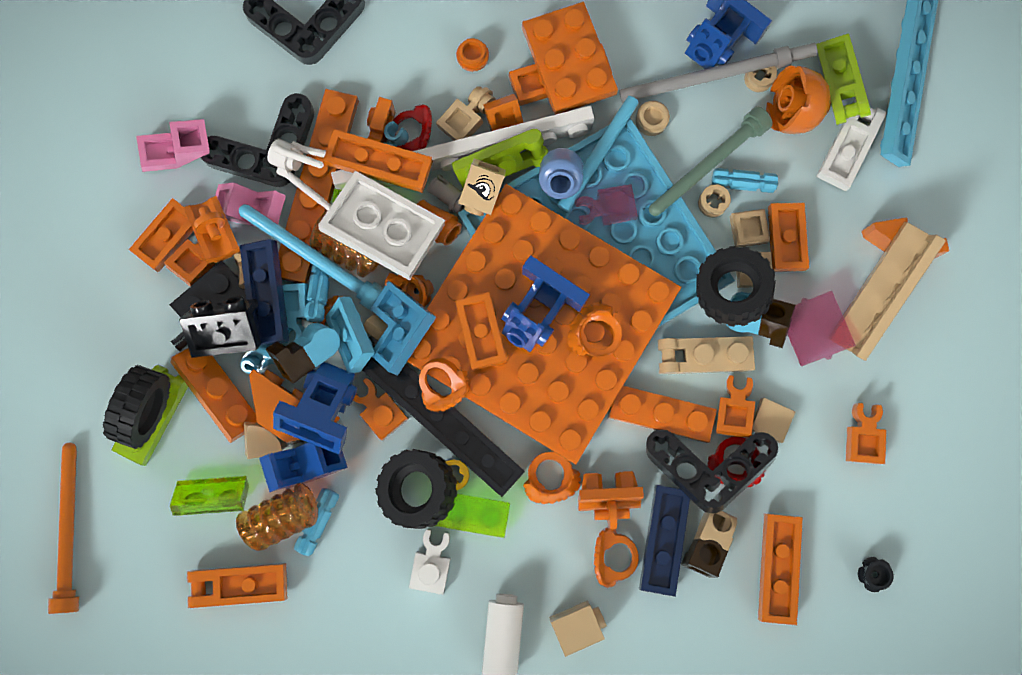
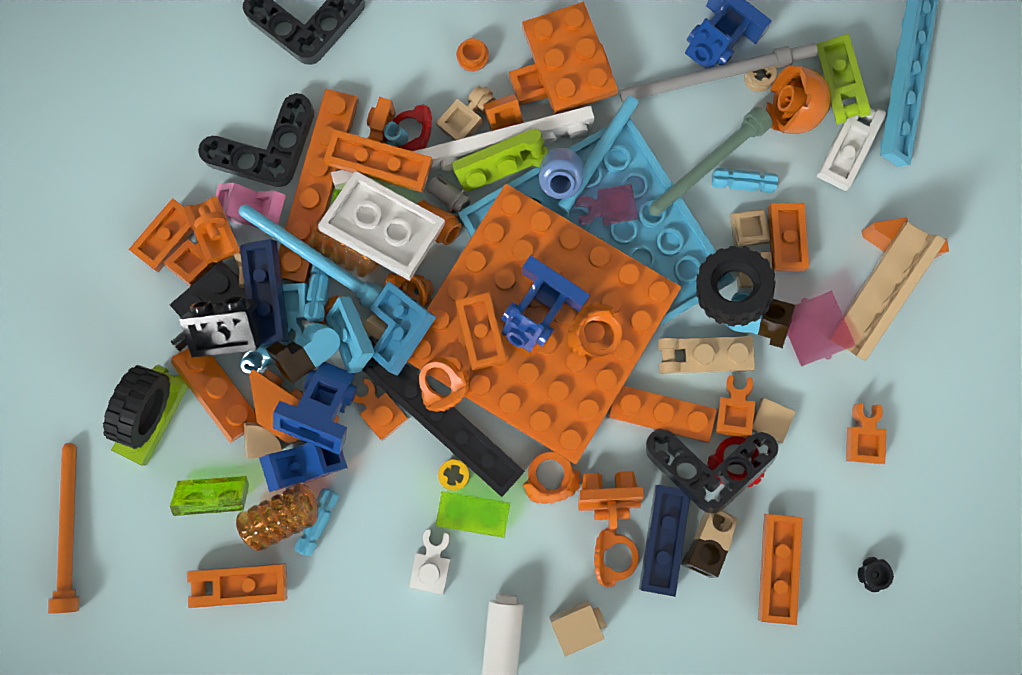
(174, 149): bright pink slope -> none
(290, 157): white plant -> none
(391, 481): black tyre -> none
(481, 187): tan brick -> none
(652, 118): tan tile -> none
(705, 207): tan bush -> none

